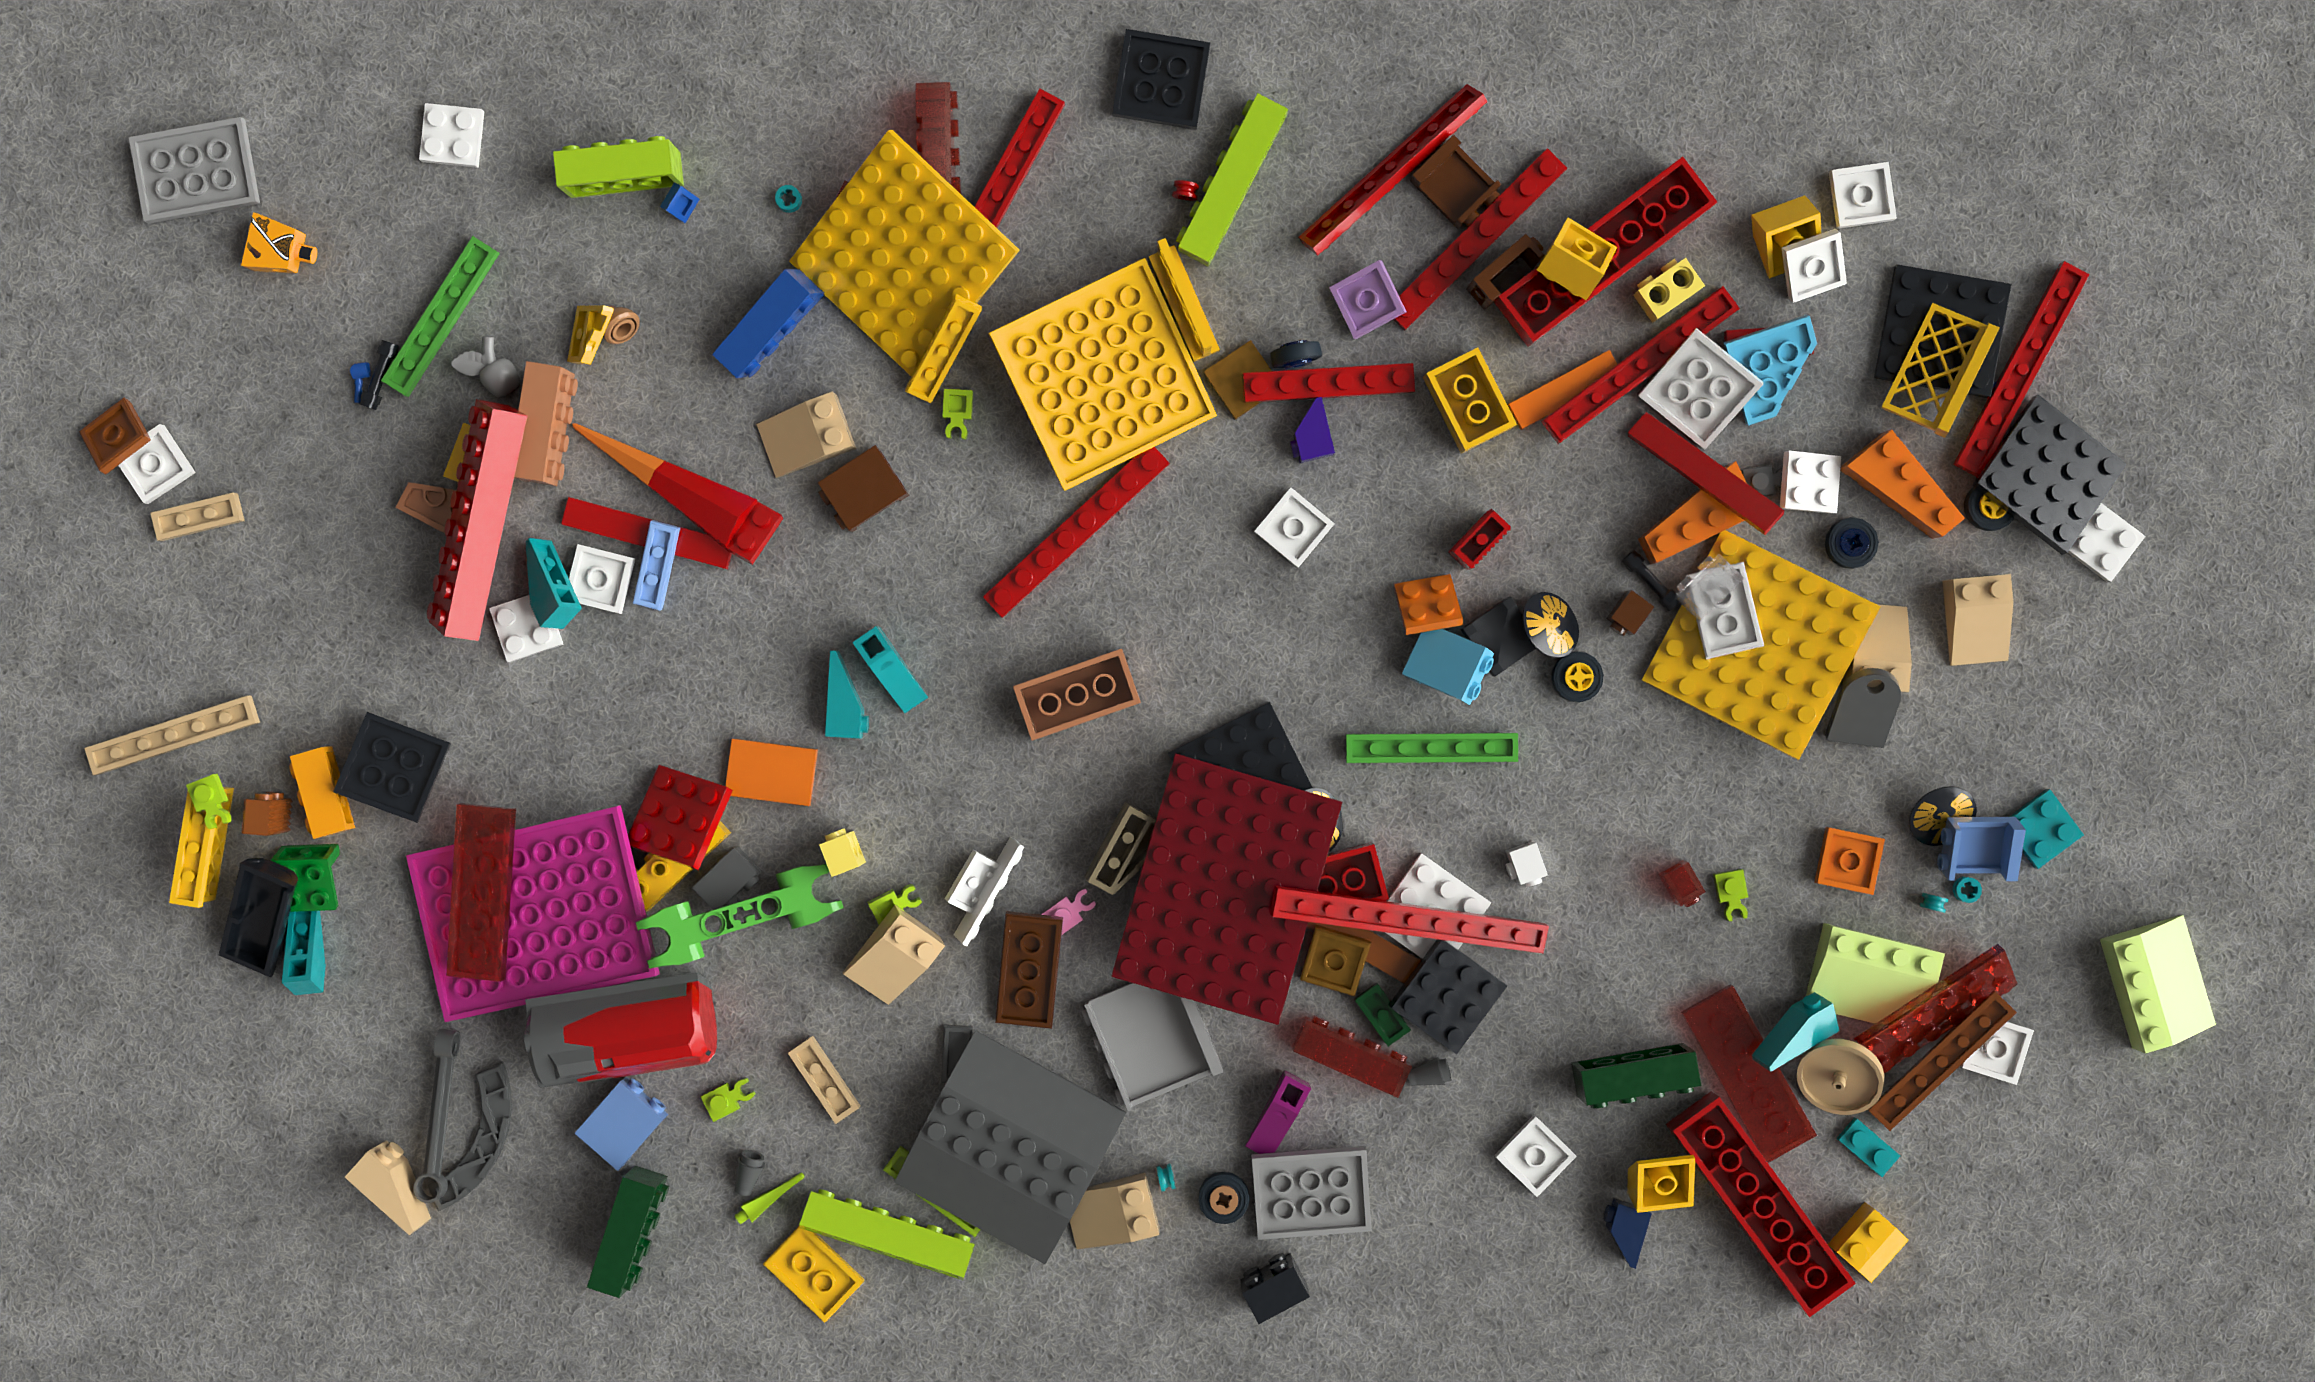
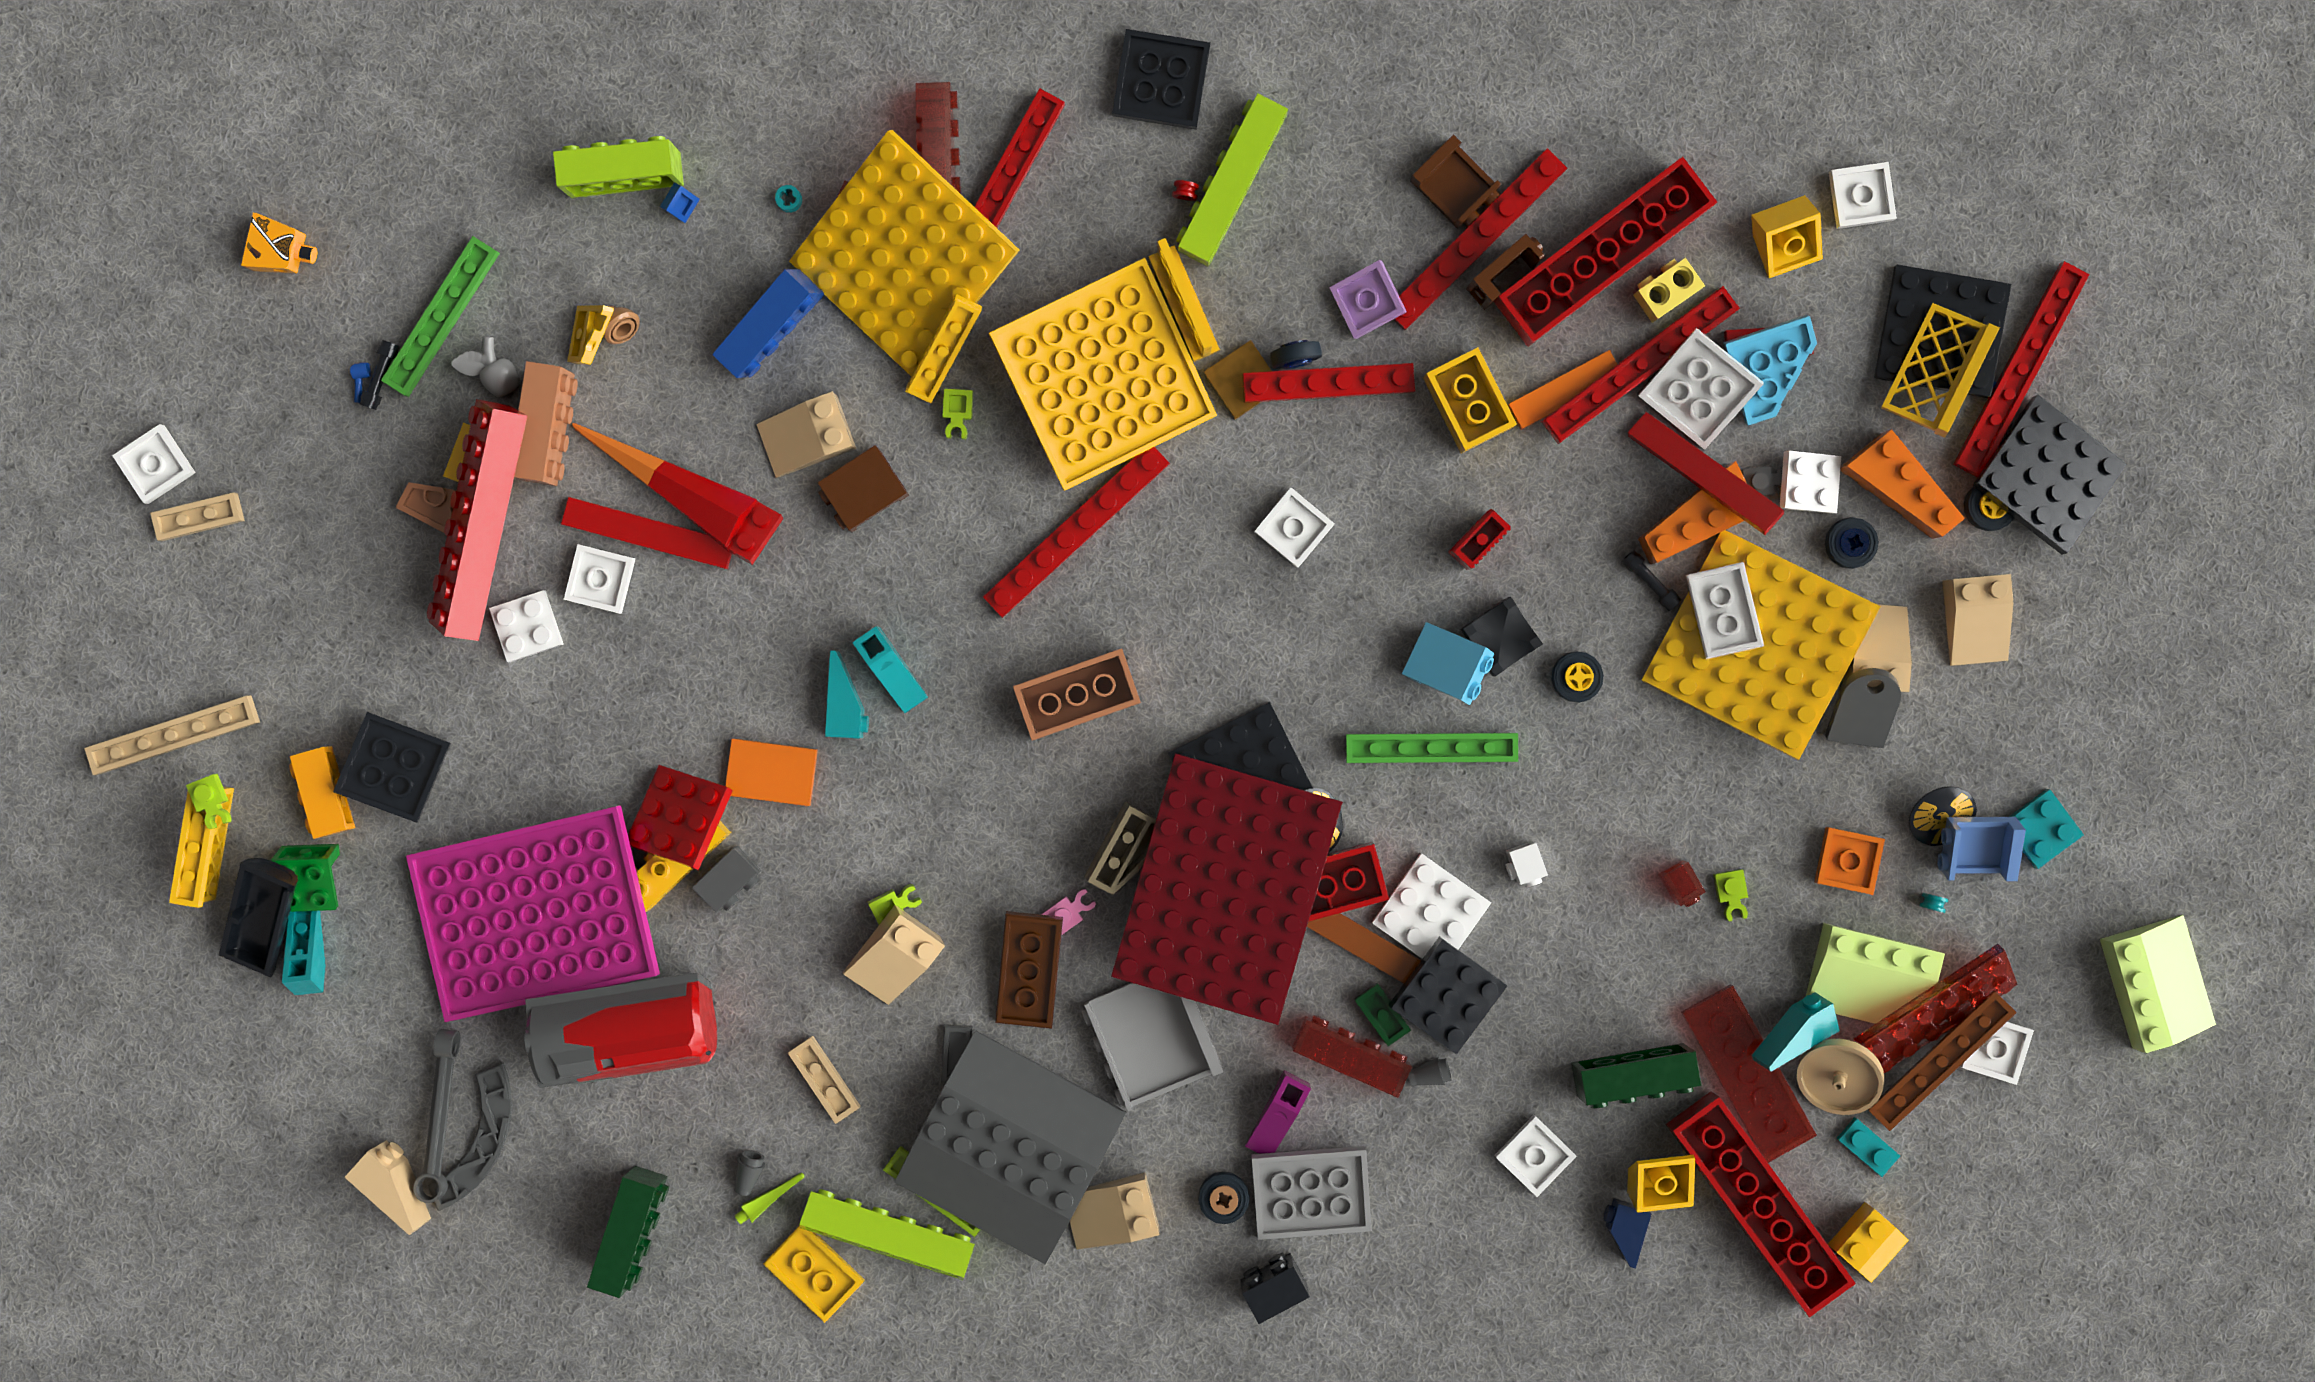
(115, 435): dark orange tile -> none
(194, 170): light grey plate -> none
(266, 814): dark orange brick -> none
(451, 135): white plate -> none
(481, 892): clear red plate -> none
(549, 586): teal slope -> none
(622, 1122): medium blue panel -> none
(656, 565): light blue tile -> none
(688, 930): bright green piece -> none
(723, 1100): lime plate -> none
(842, 852): light yellow brick -> none
(978, 886): white bracket -> none
(1166, 1177): teal bush -> none
(1313, 435): dark purple slope -> none
(1335, 960): pearl gold tile -> none
(1392, 169): red plate -> none
(1408, 919): plate -> none
(1428, 604): orange plate -> none
(1550, 624): shield -> none
(1577, 259): yellow slope -> none
(1629, 613): reddish brown brick -> none
(1708, 587): clear brick -> none
(1814, 265): white plate -> none
(1977, 889): teal bush -> none
(2106, 543): white plate -> none

